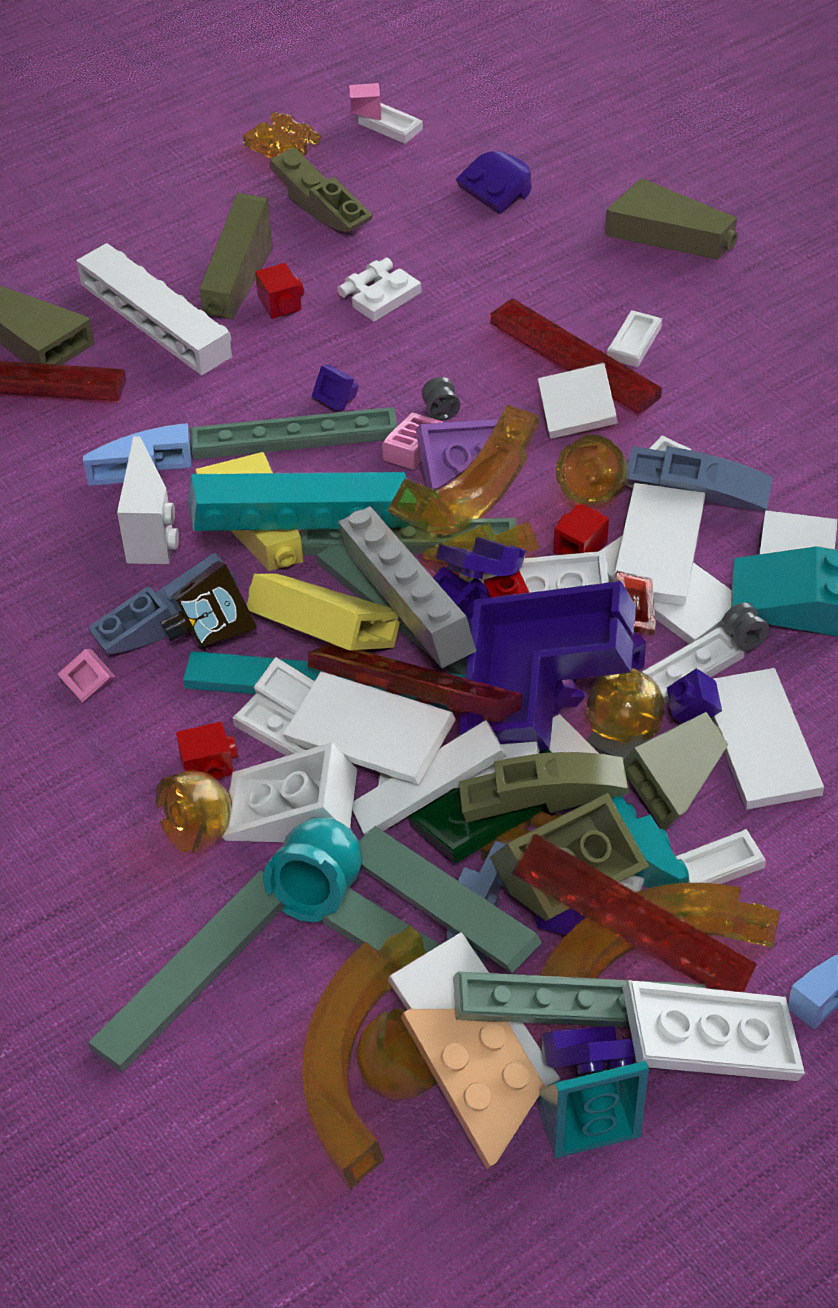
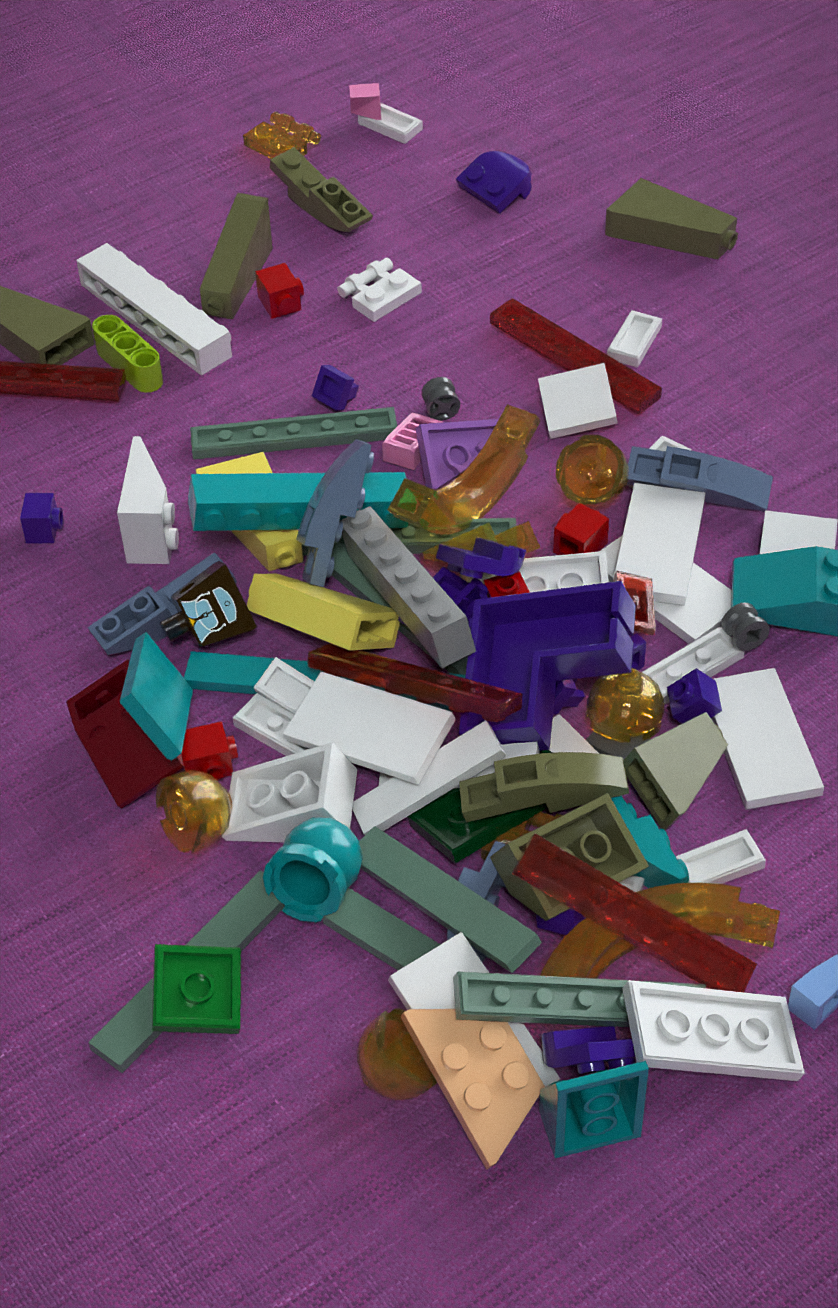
(40, 518): none -> dark purple plate
(86, 675): bright pink slope -> none
(115, 742): none -> dark red slope
(127, 350): none -> lime beam
(157, 696): none -> teal tile
(166, 445): light blue slope -> none
(196, 989): none -> green tile
(329, 1050): clear yellow arch -> none
(335, 495): none -> sand blue slope

